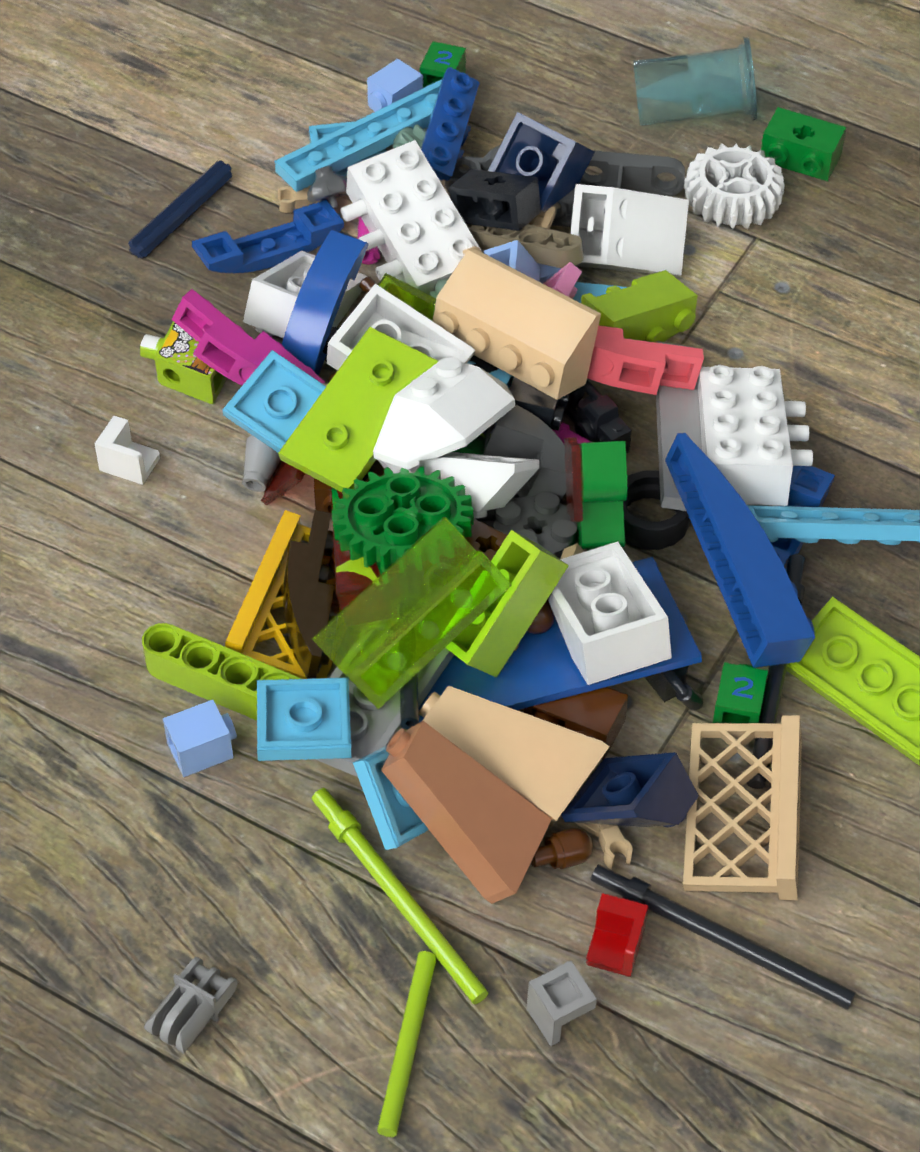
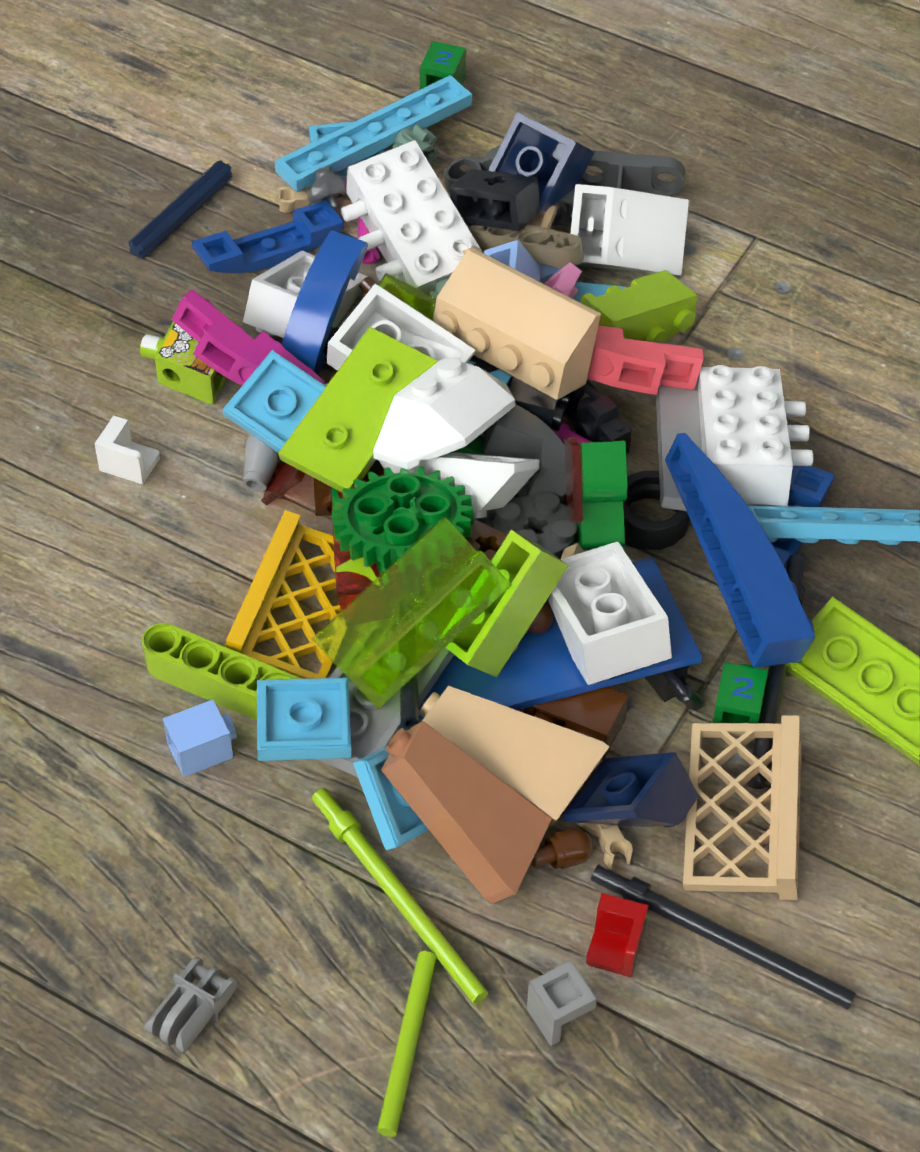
(307, 596): dark brown slope -> none
(392, 84): light blue brick -> none
(449, 122): blue bracket -> none
(696, 85): clear light blue piece -> none
(734, 186): white gear -> none
(803, 143): green brick -> none

